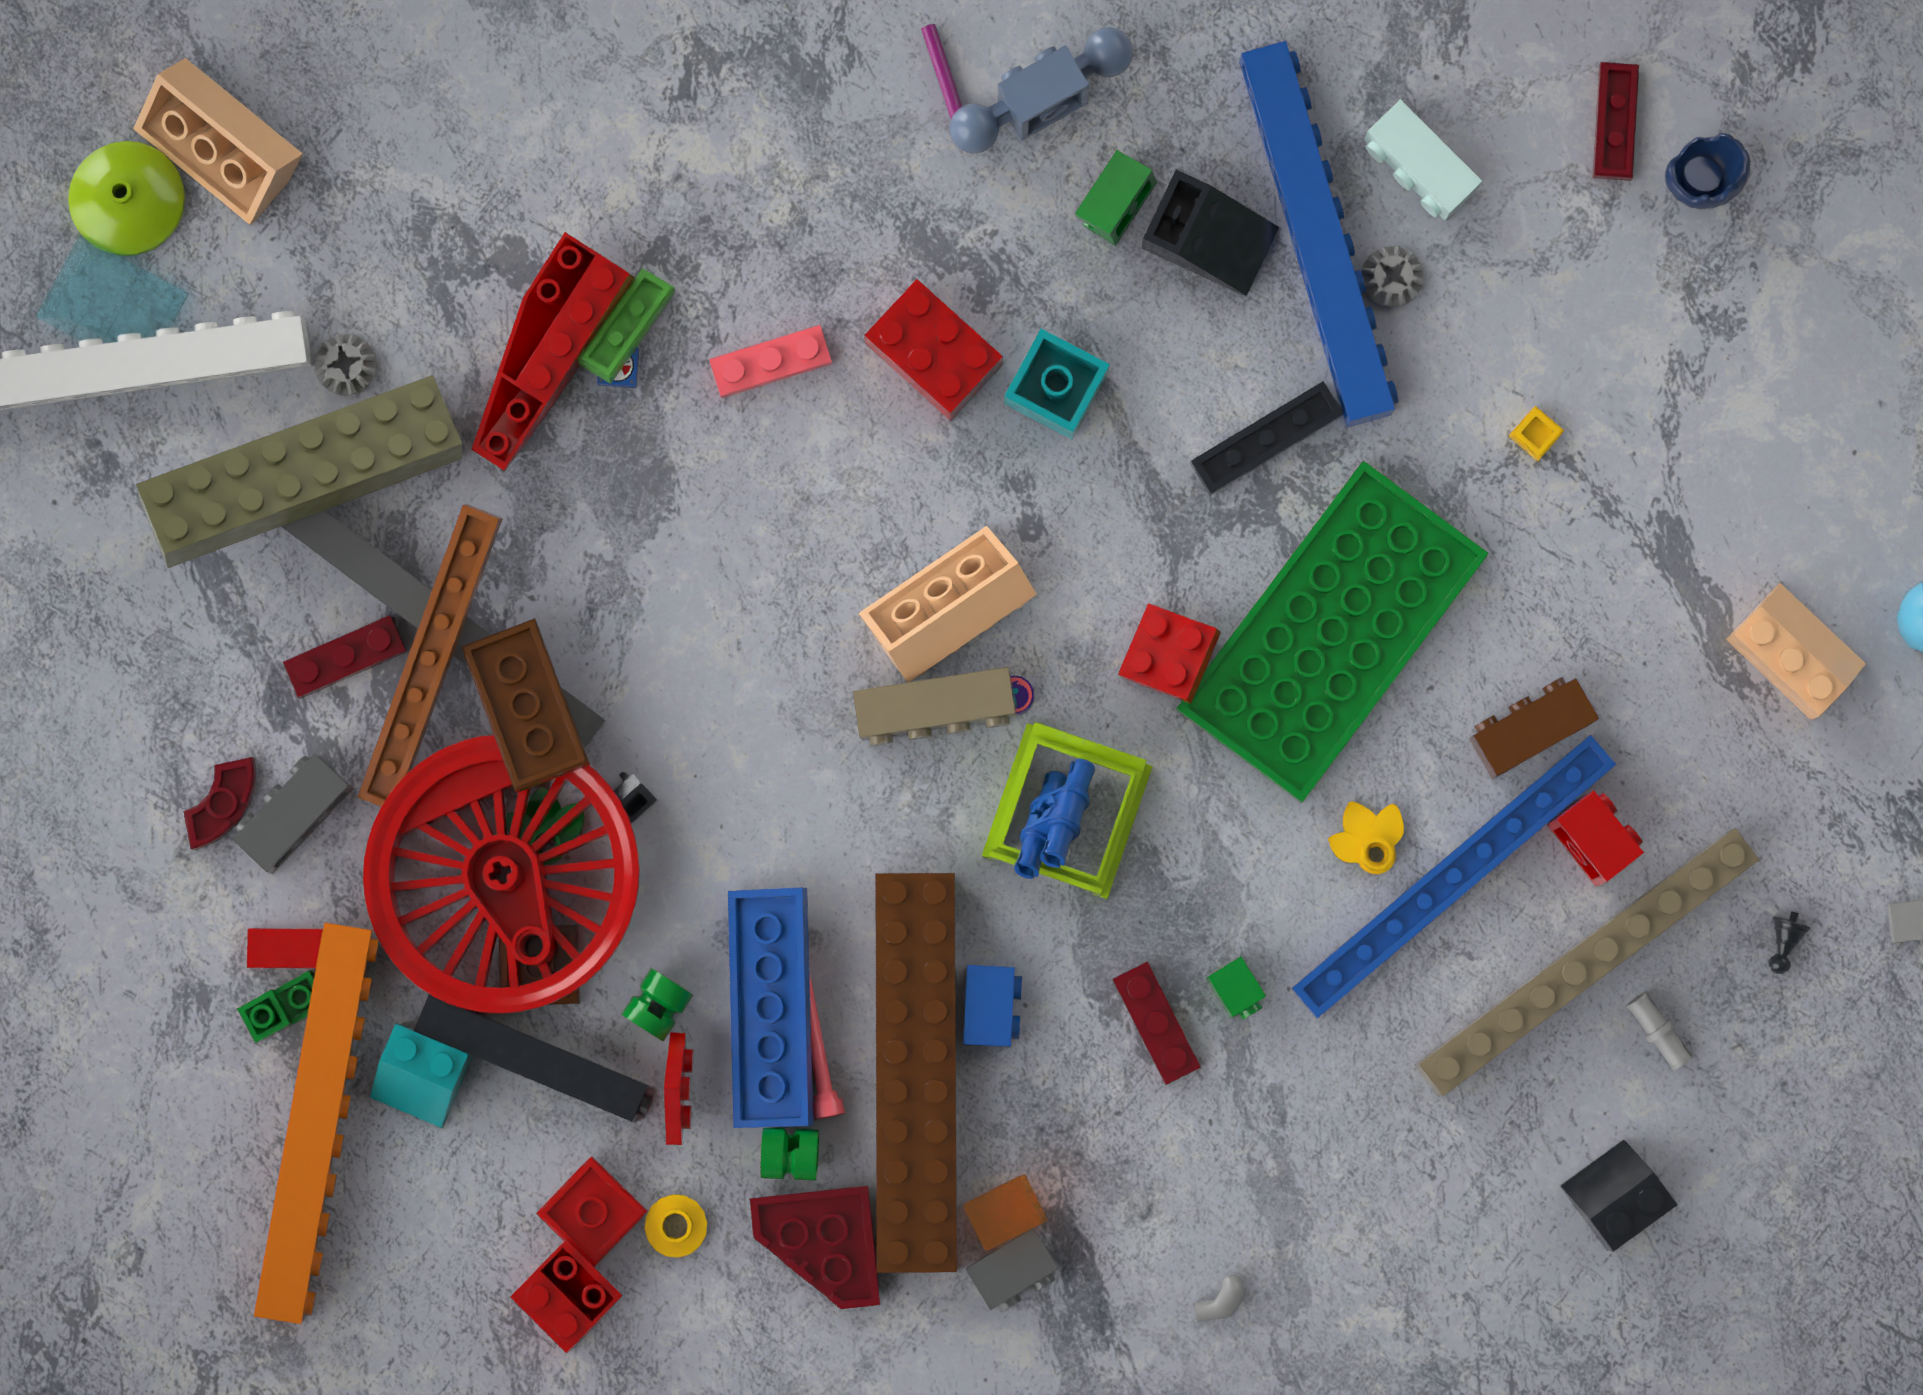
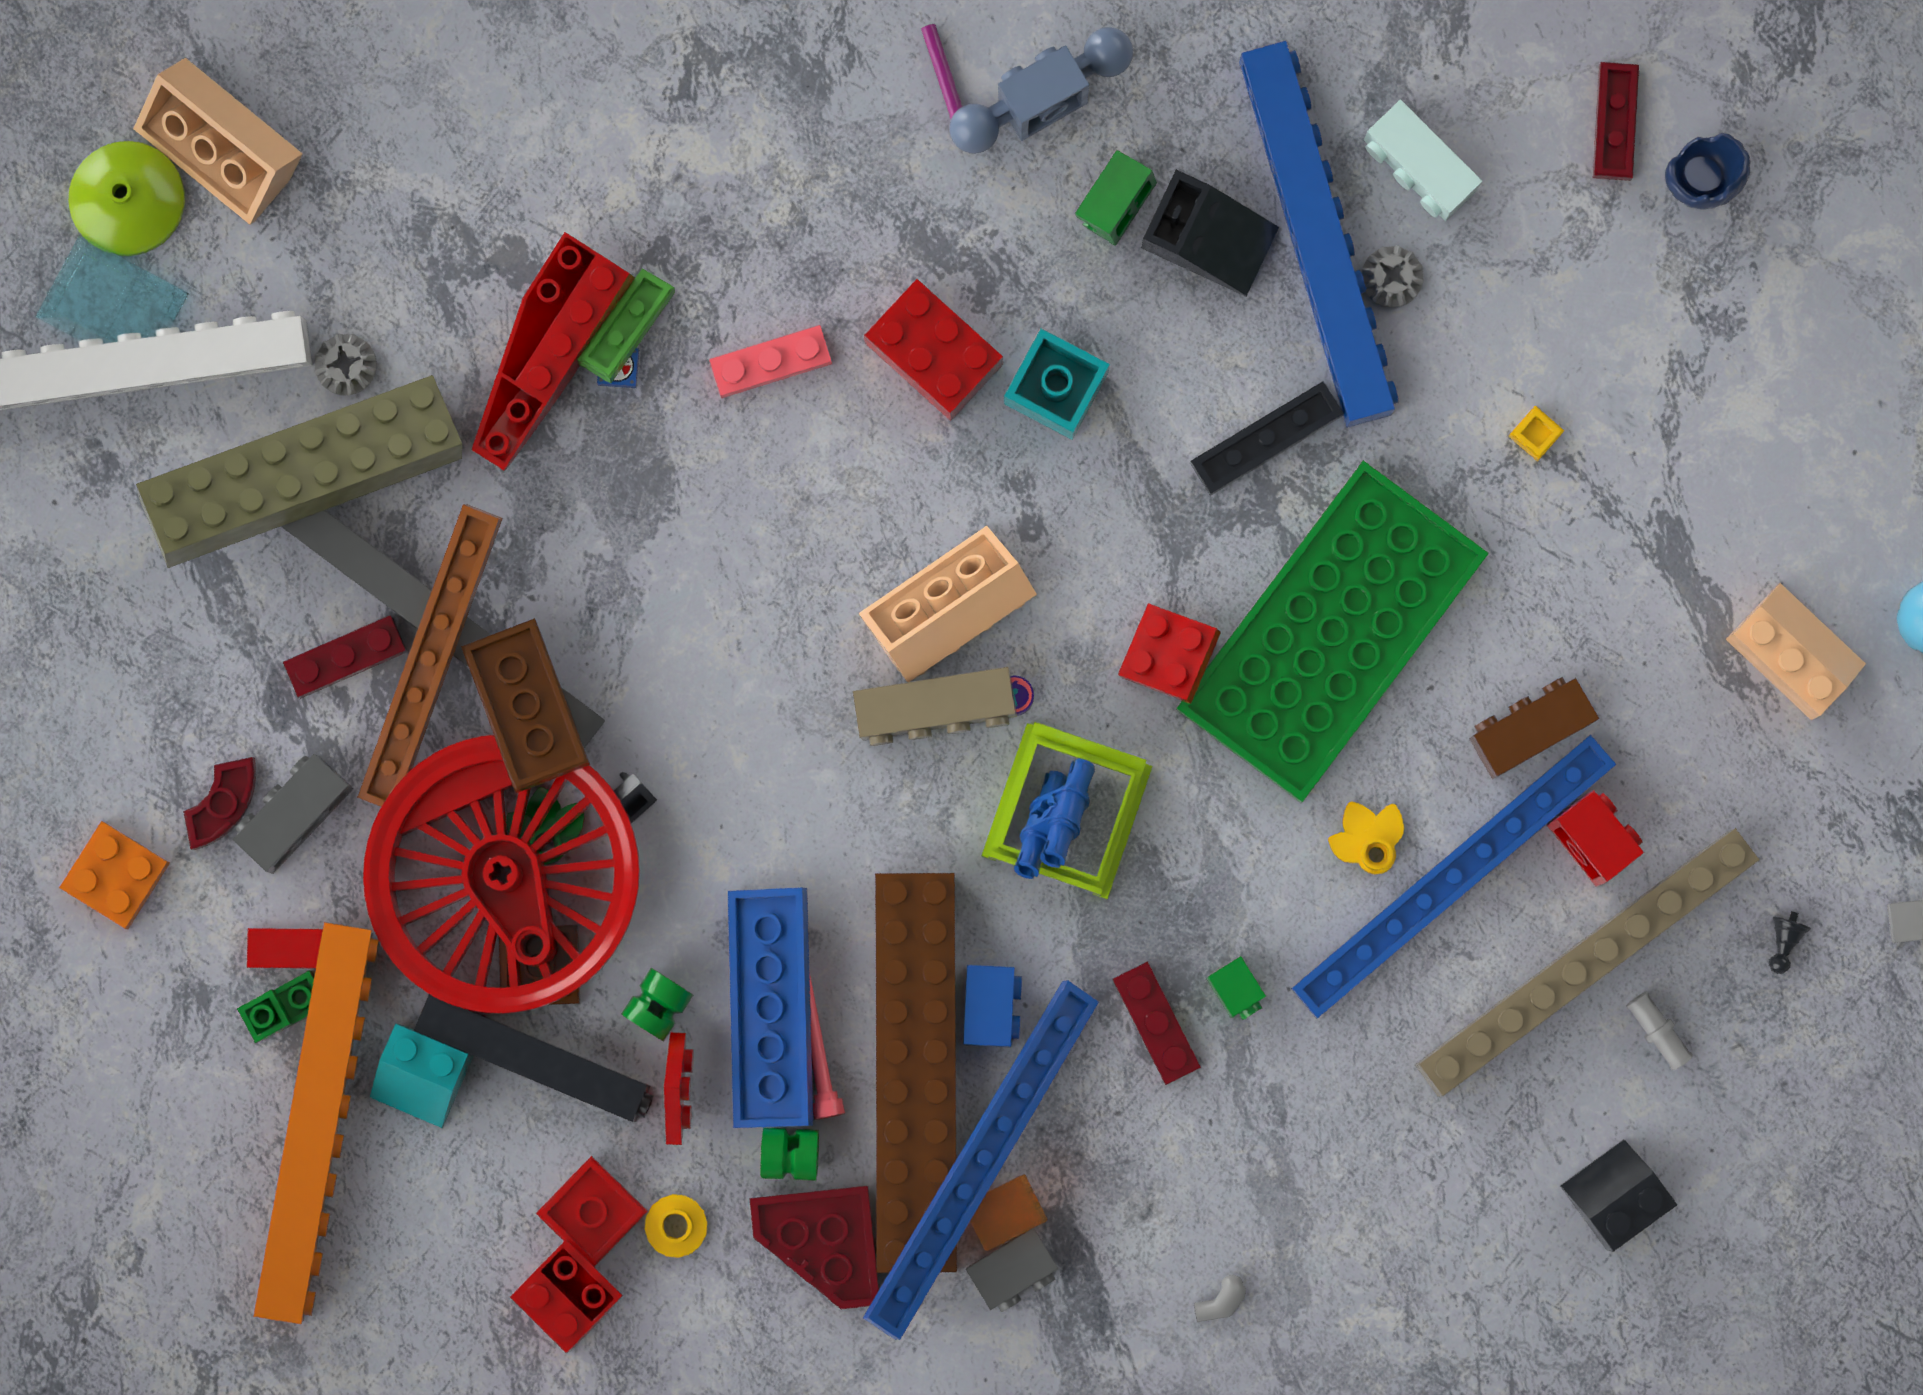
(114, 875): none -> orange plate
(980, 1160): none -> blue plate

